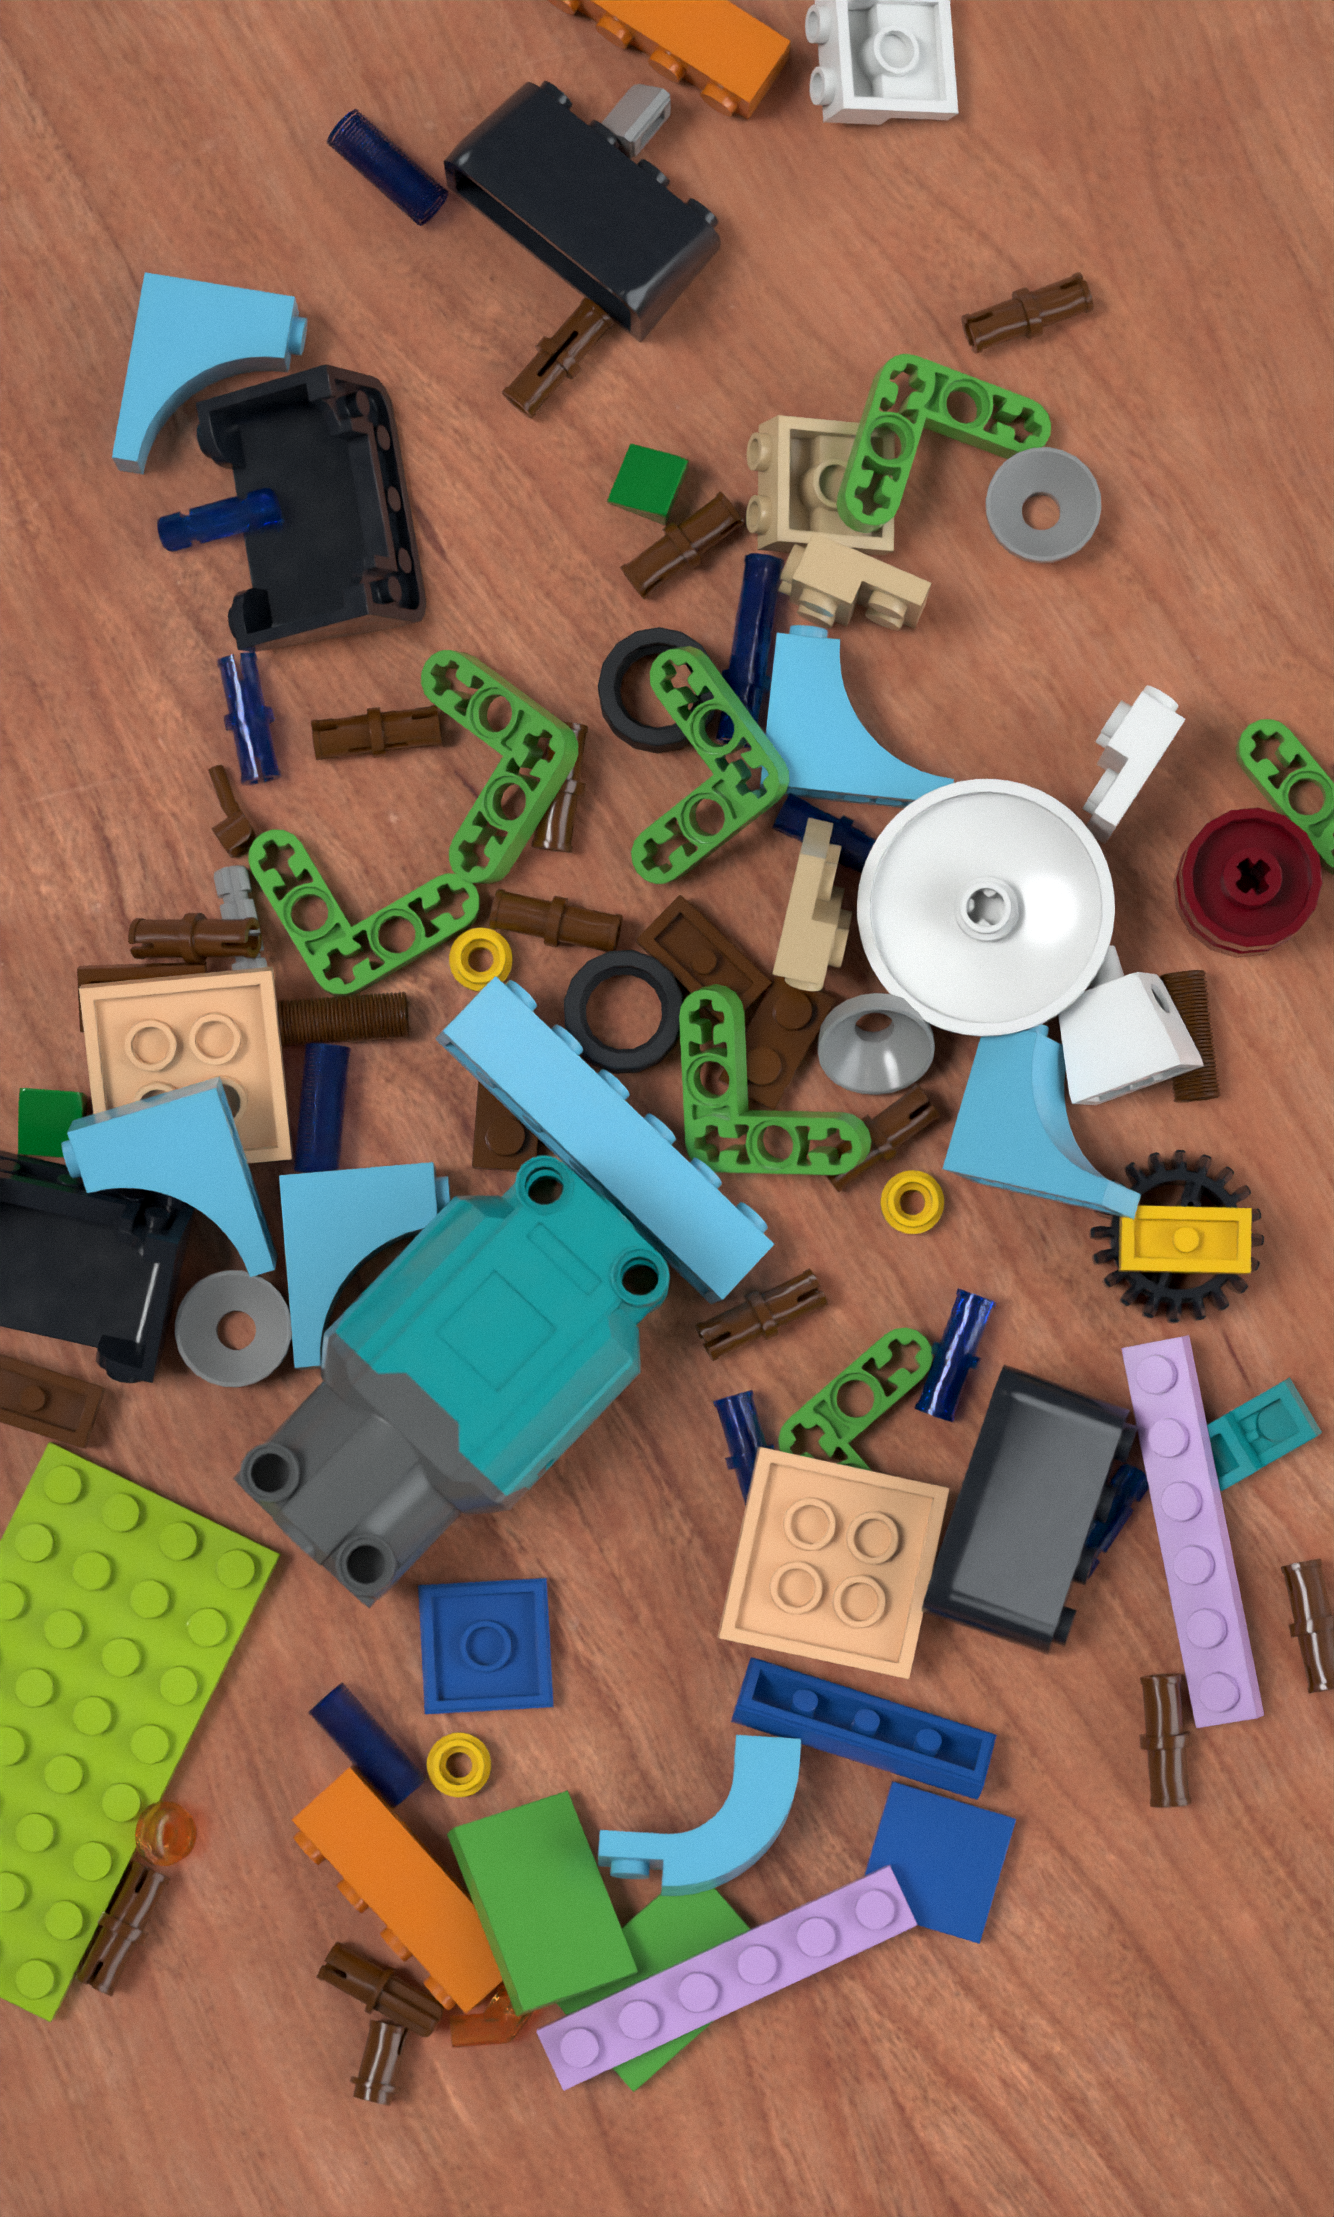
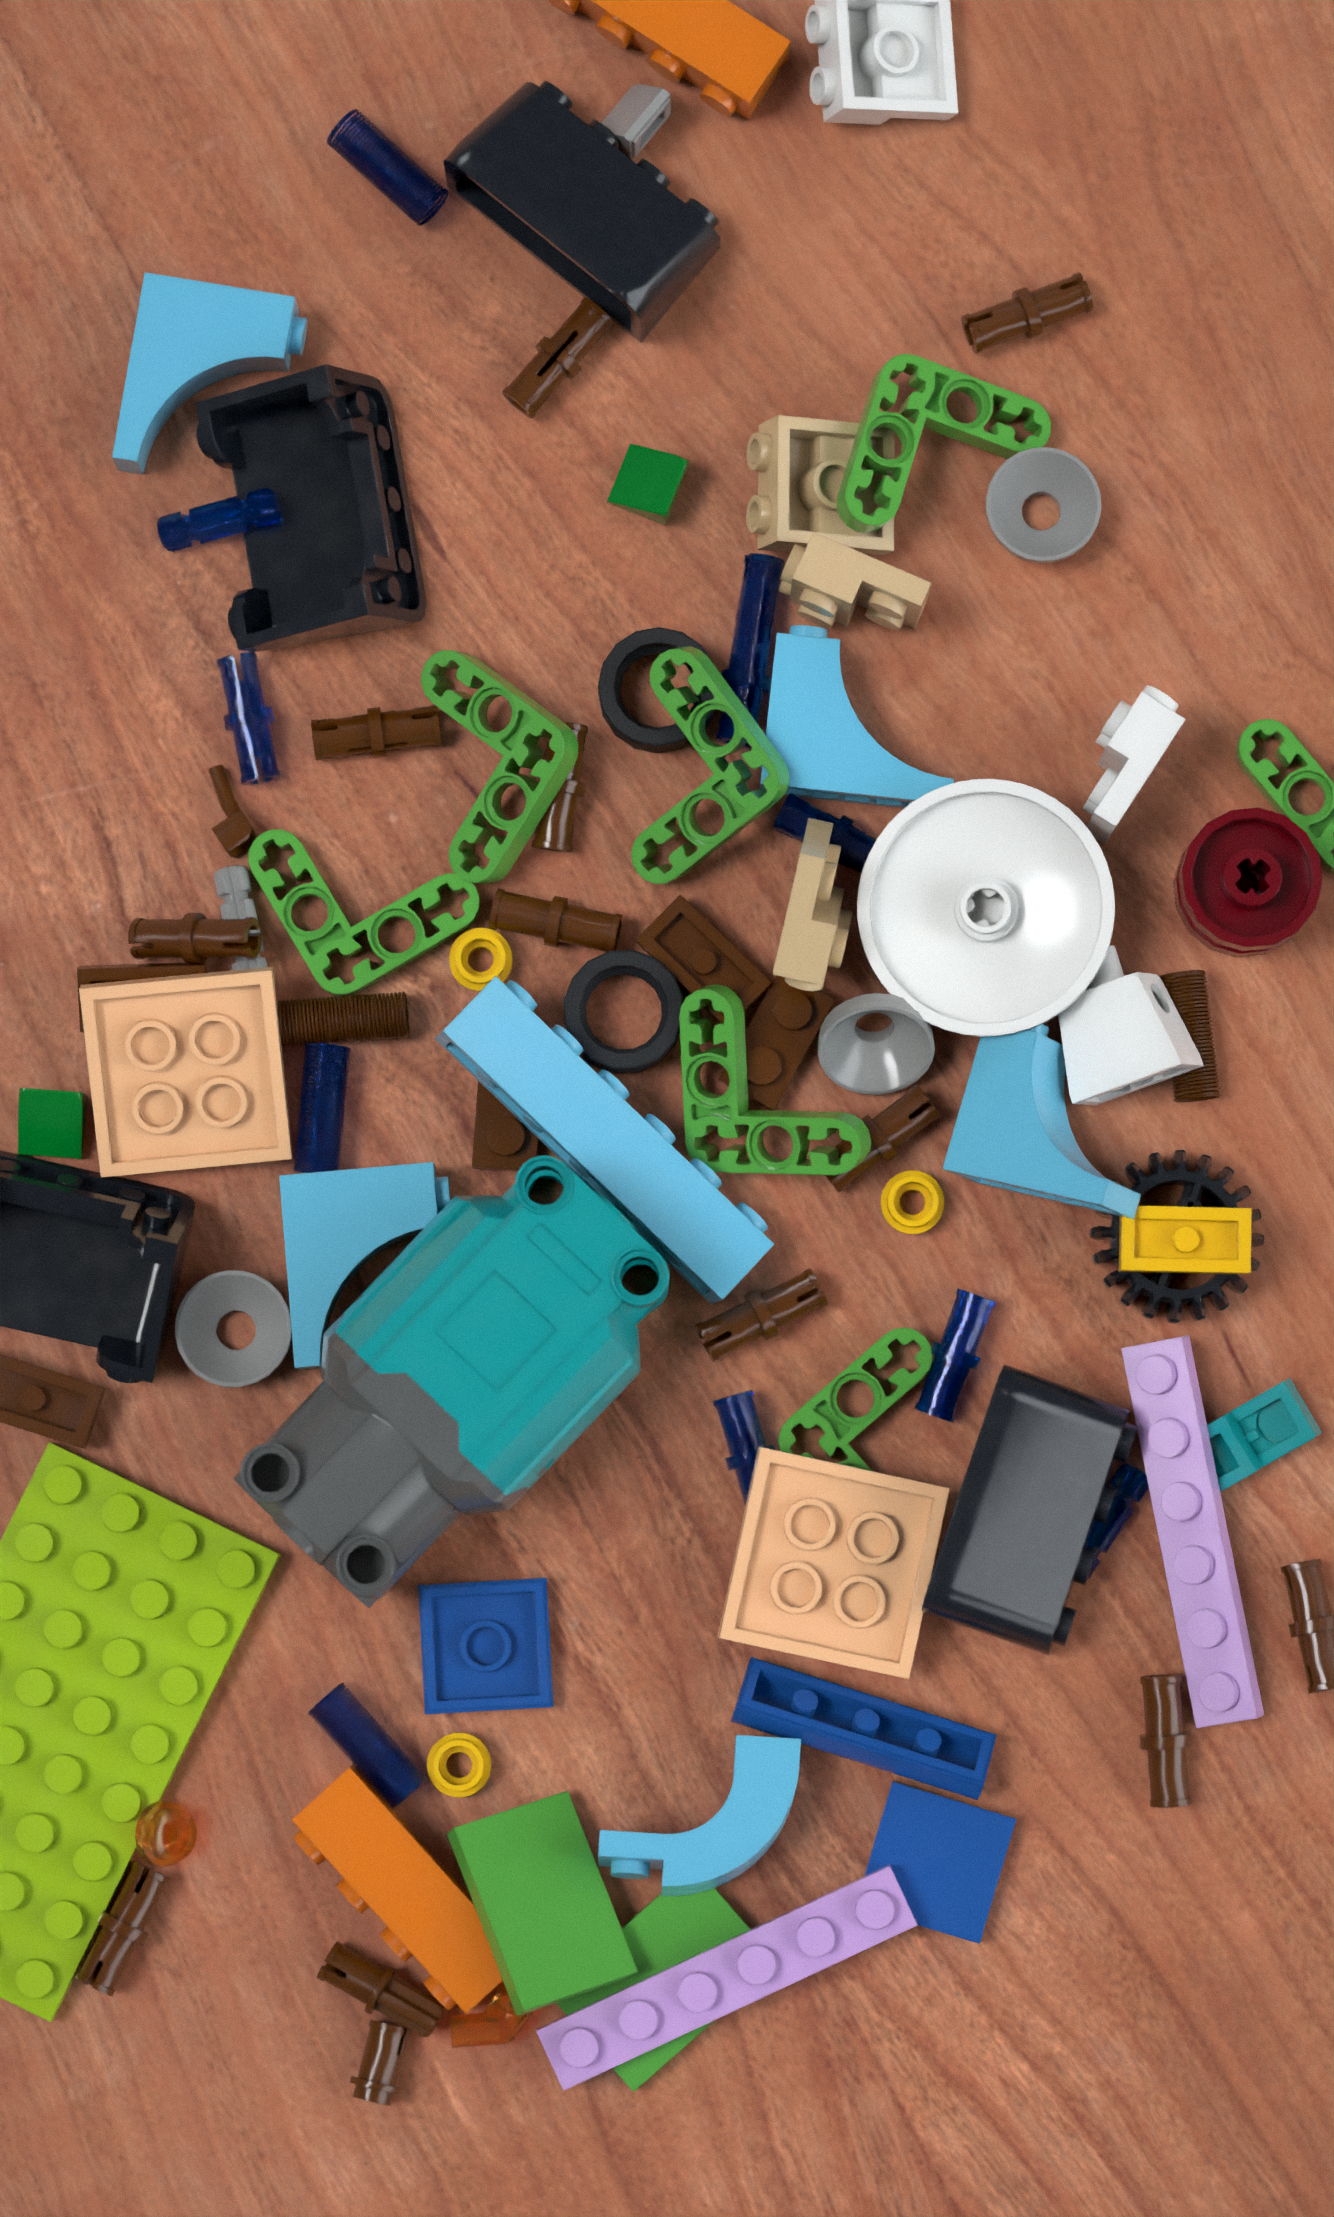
(182, 1148): medium azure arch -> none
(682, 545): reddish brown pin -> none

